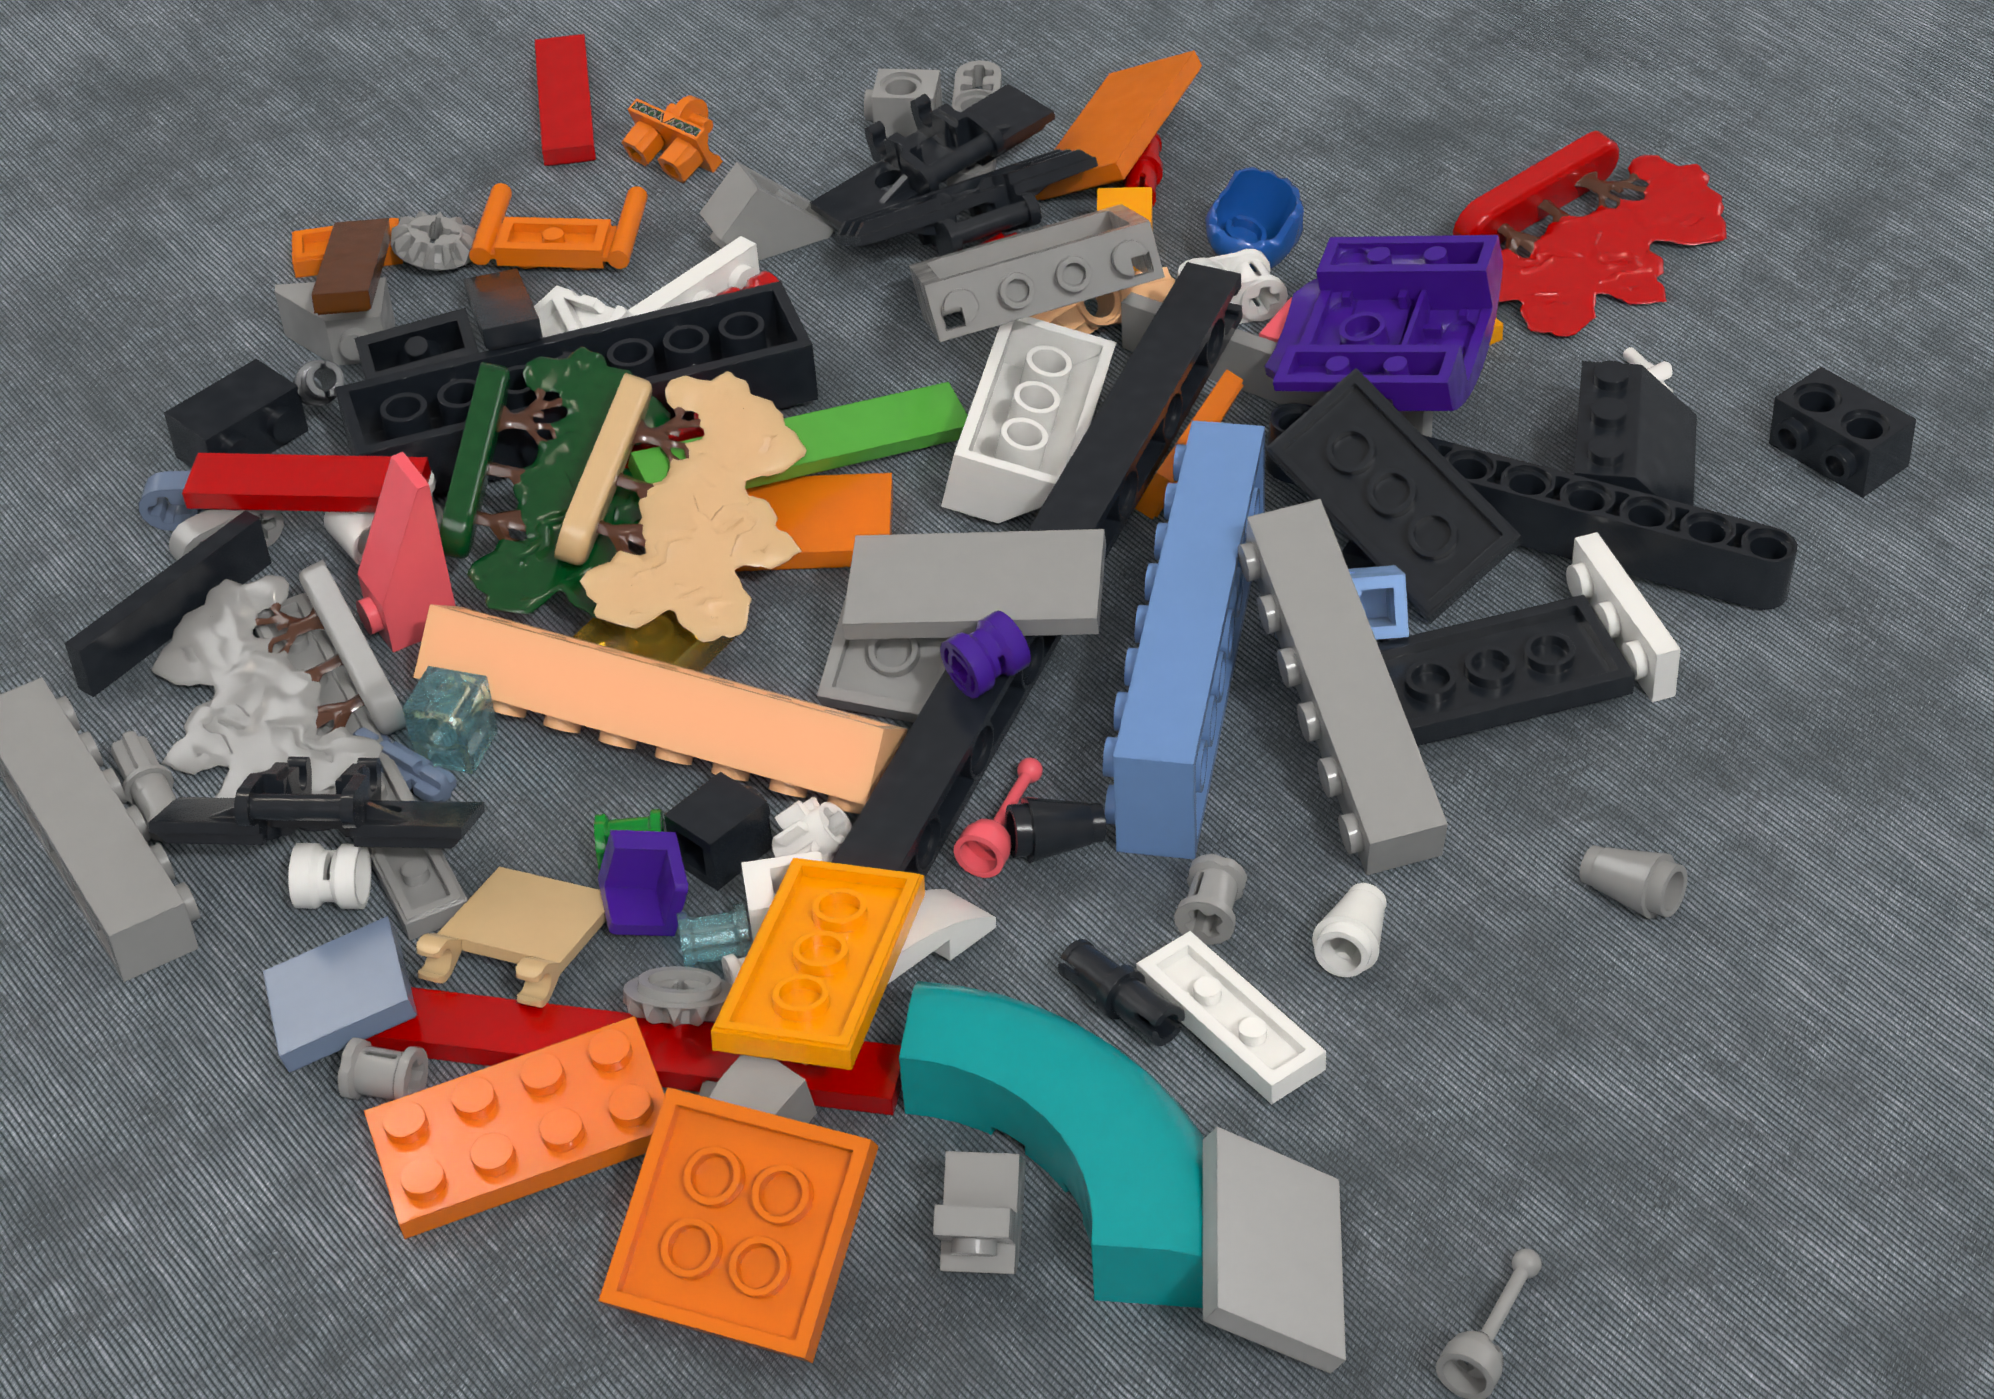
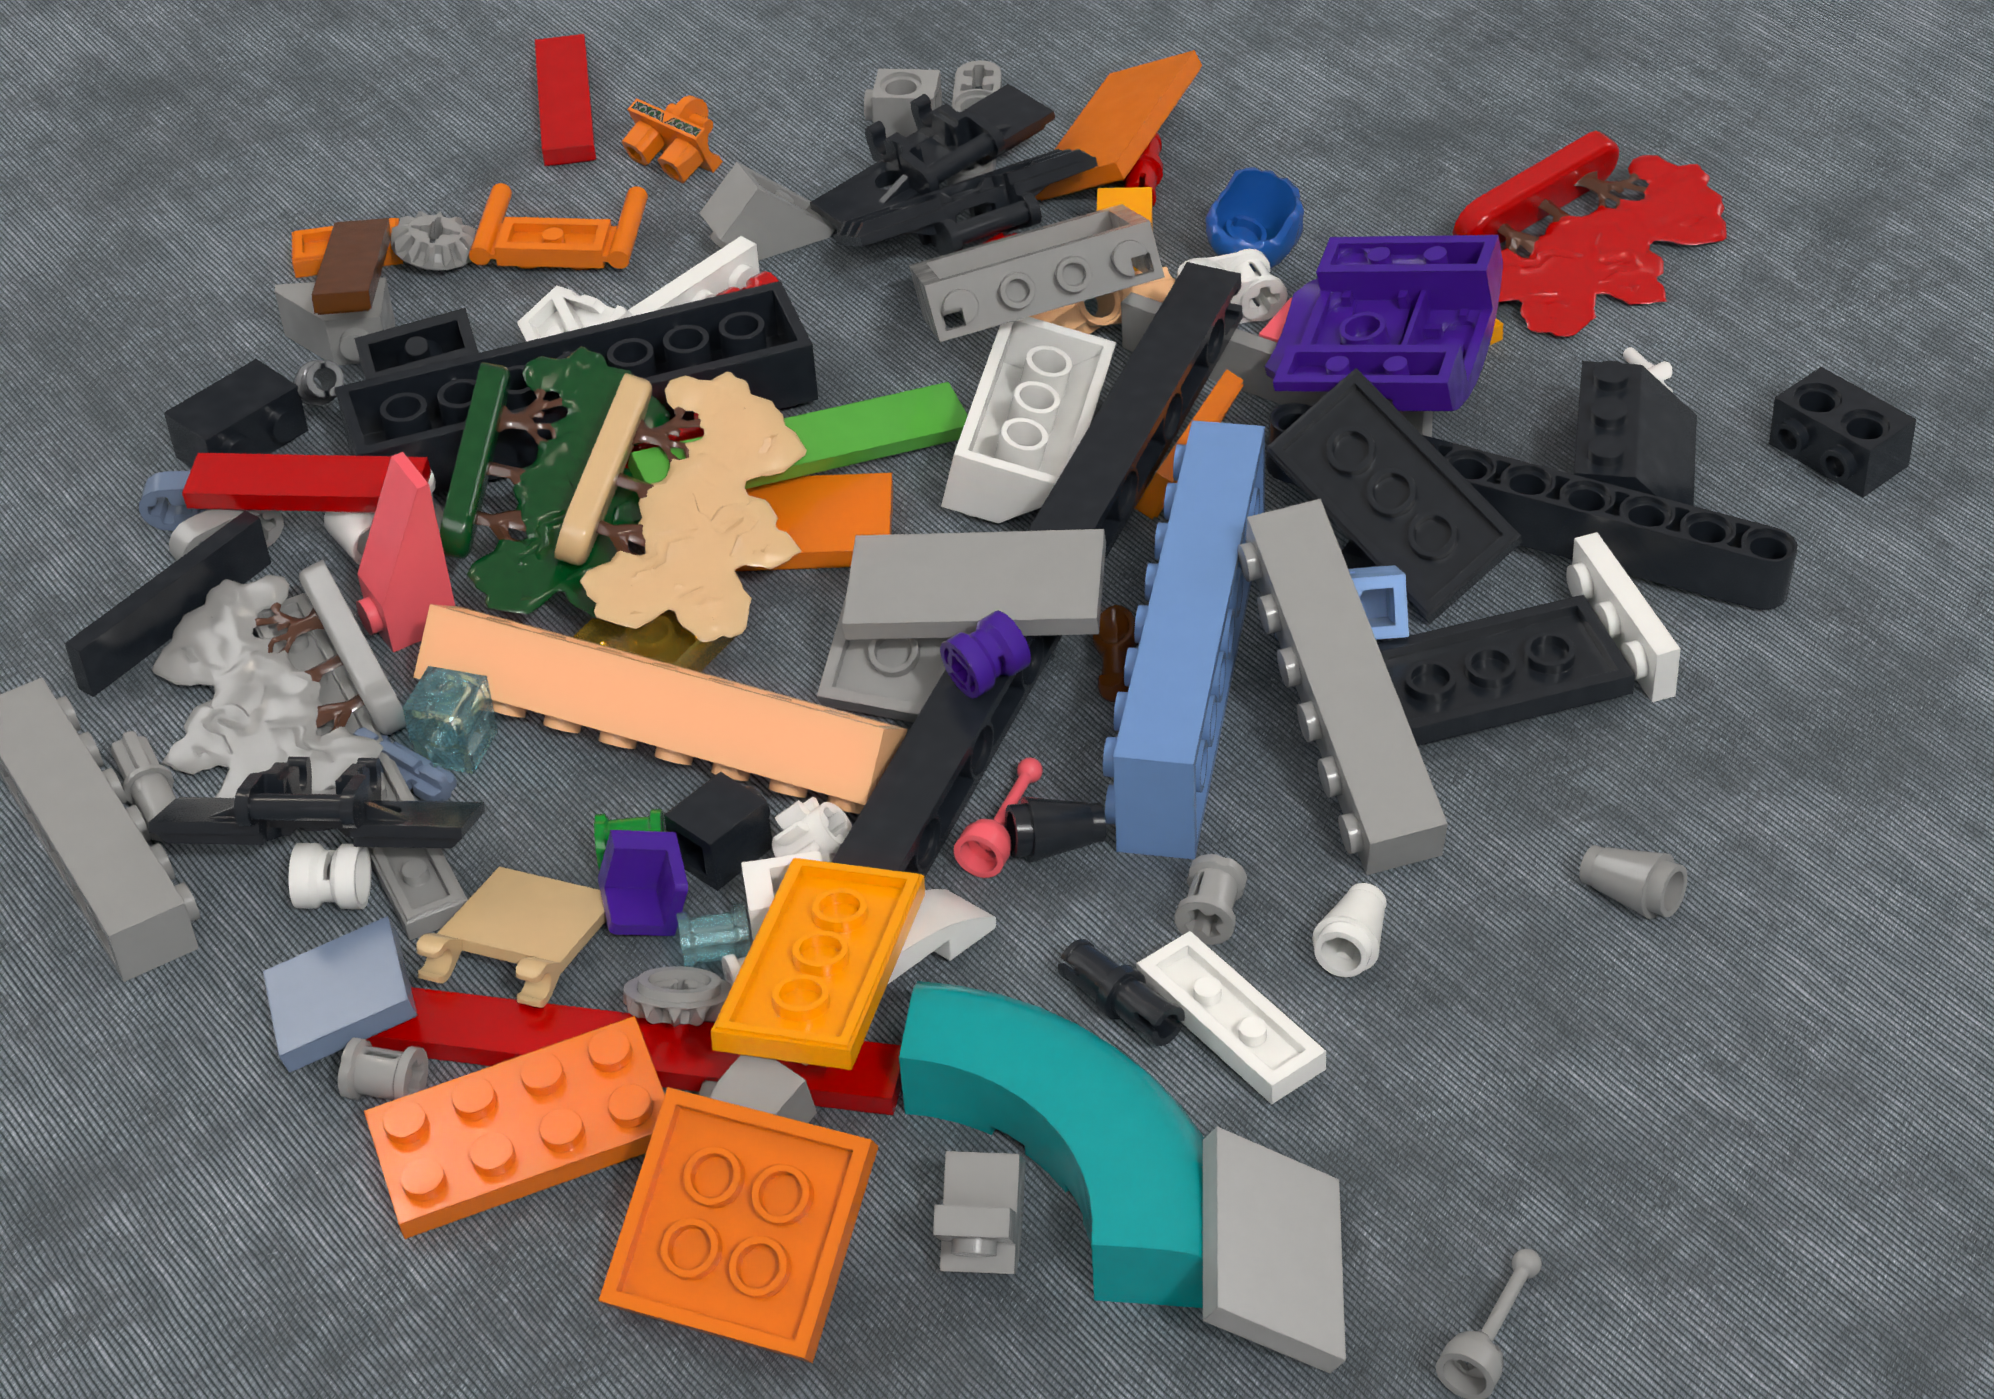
(503, 309): black tile -> none
(1112, 643): none -> reddish brown piece

